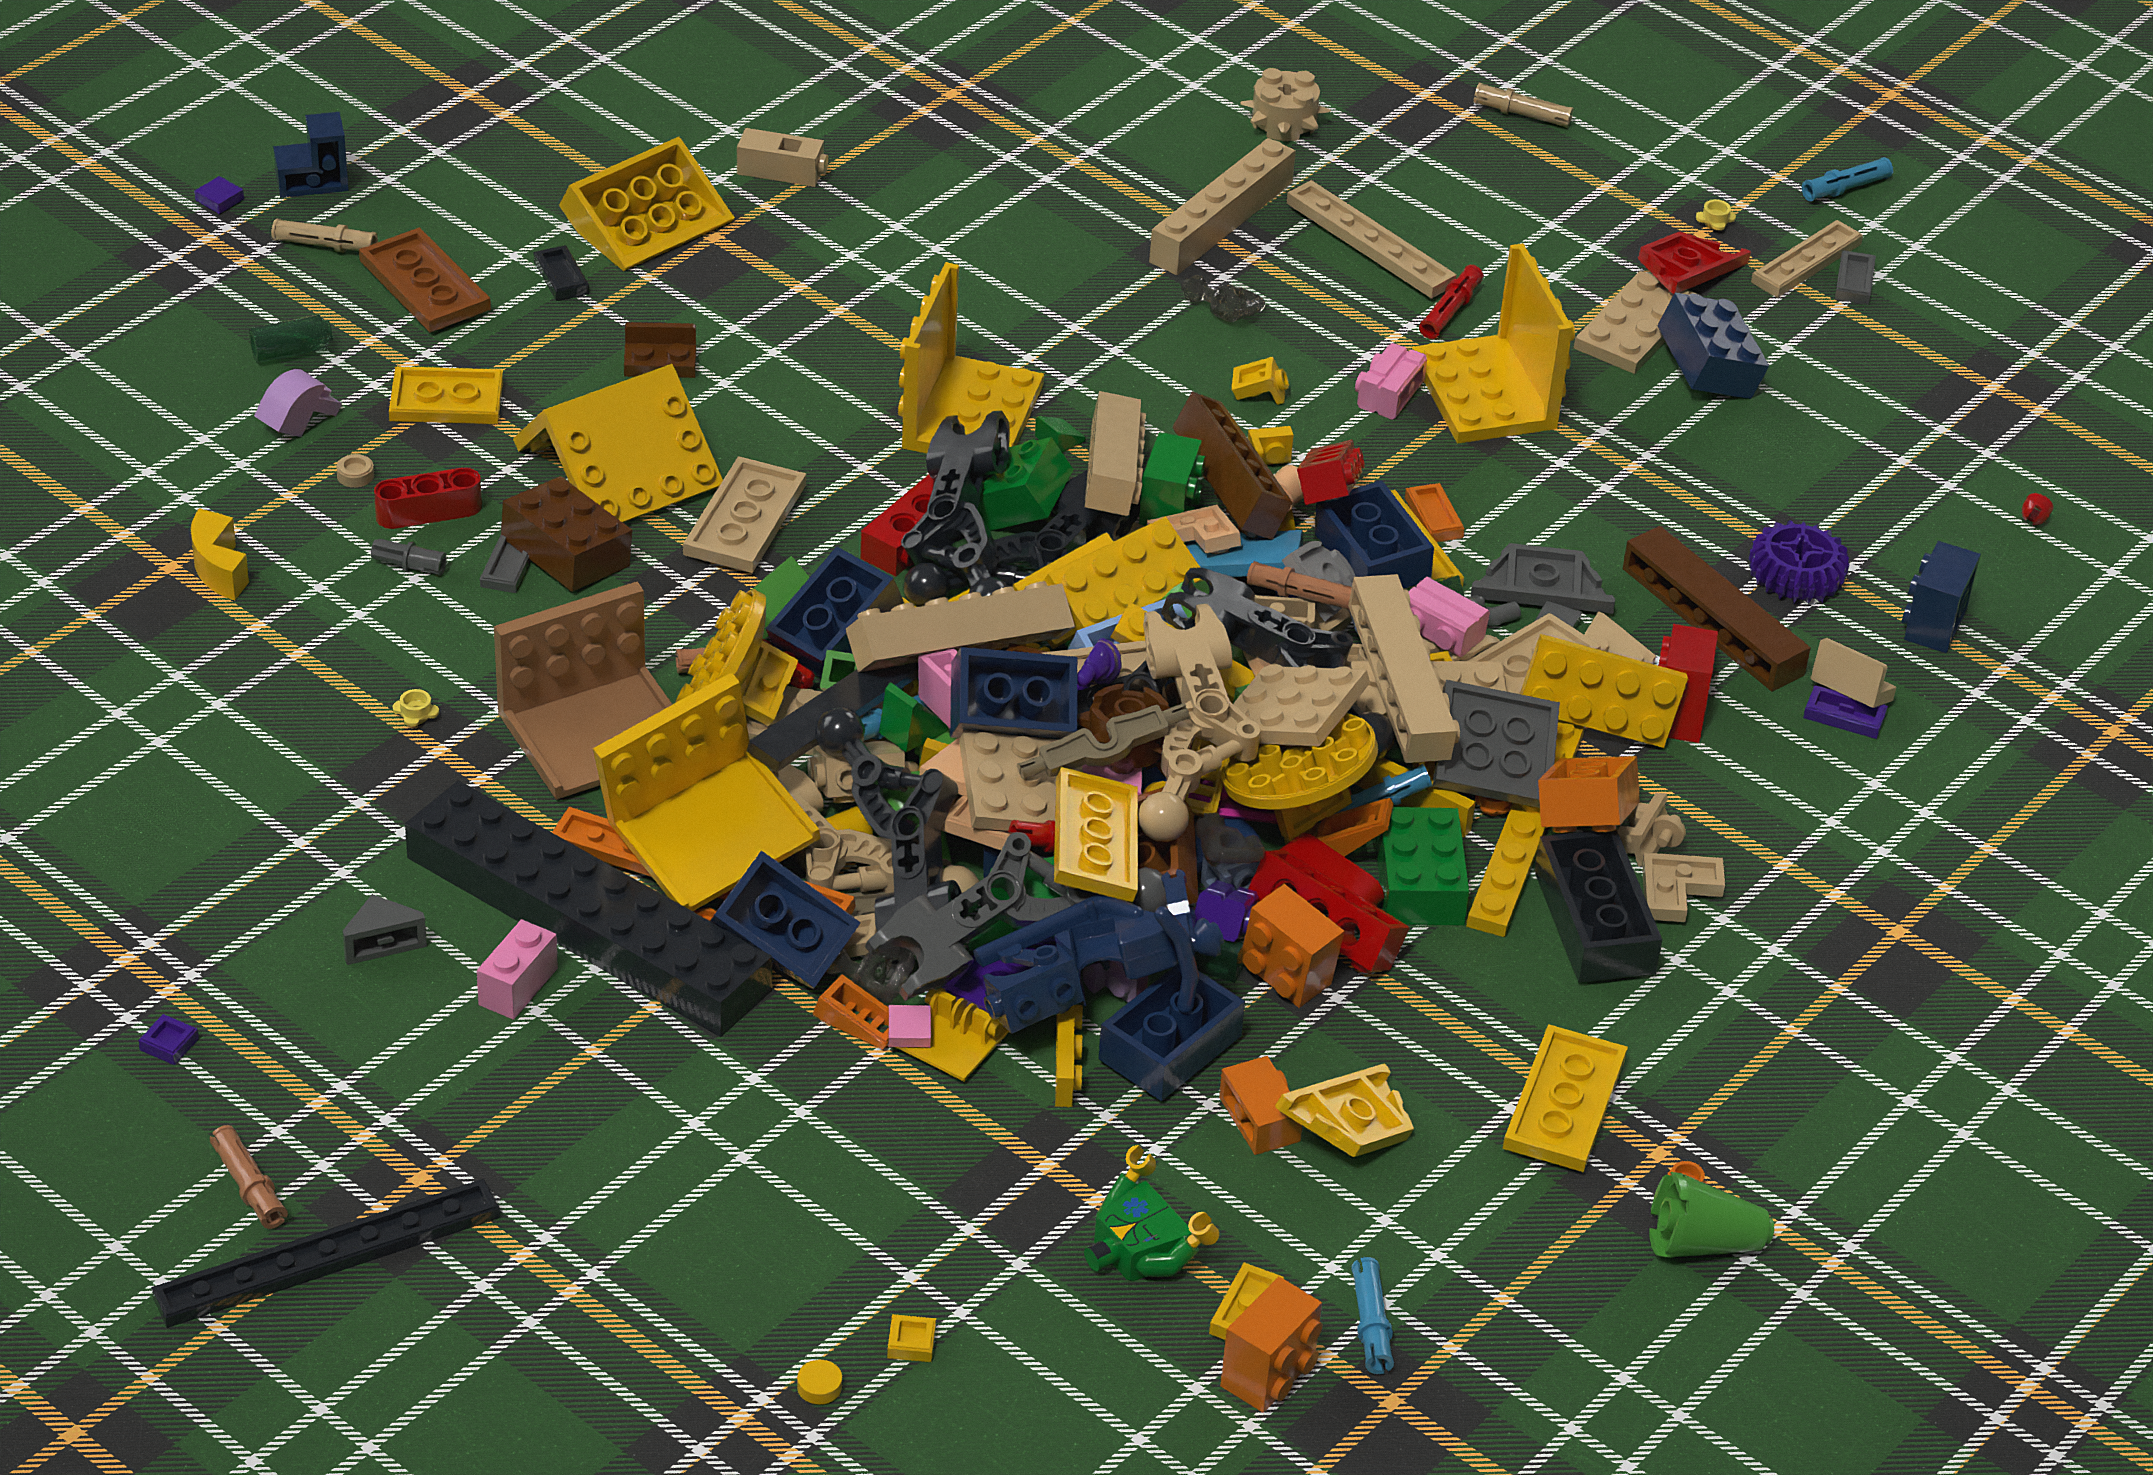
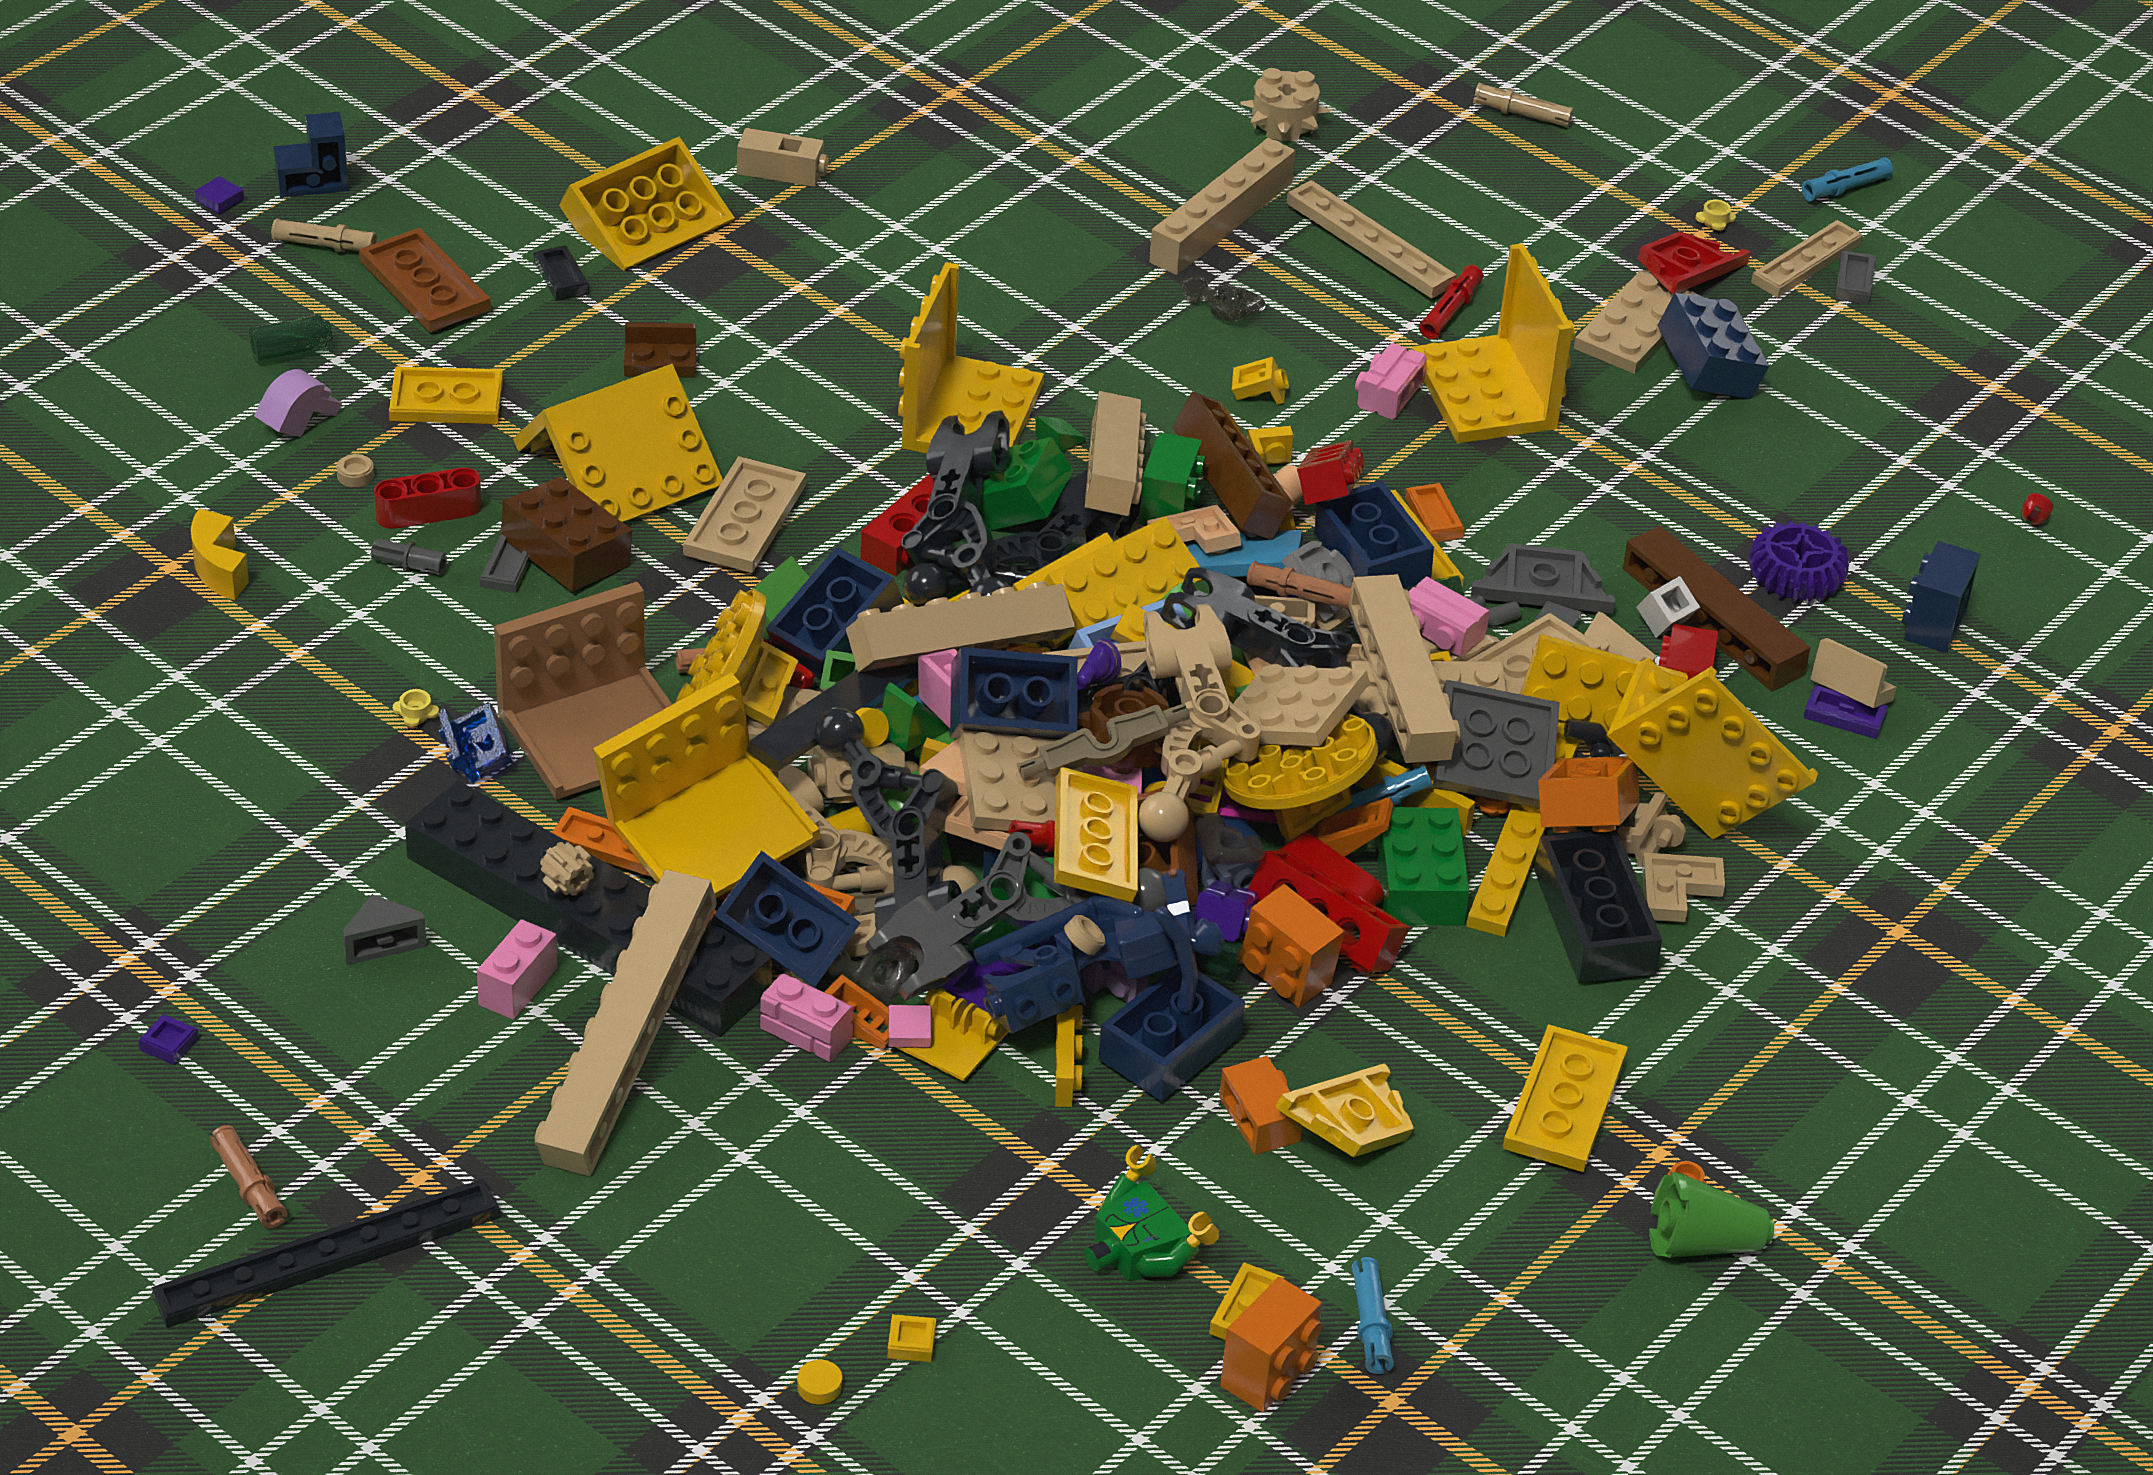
(475, 742): none -> clear blue bracket
(567, 868): none -> tan gear
(625, 1023): none -> tan brick
(806, 1017): none -> bright pink brick
(875, 726): none -> yellow tile
(1085, 934): none -> tan tile
(1593, 735): none -> black arm
(1668, 606): none -> white brick
(1704, 748): none -> yellow bracket

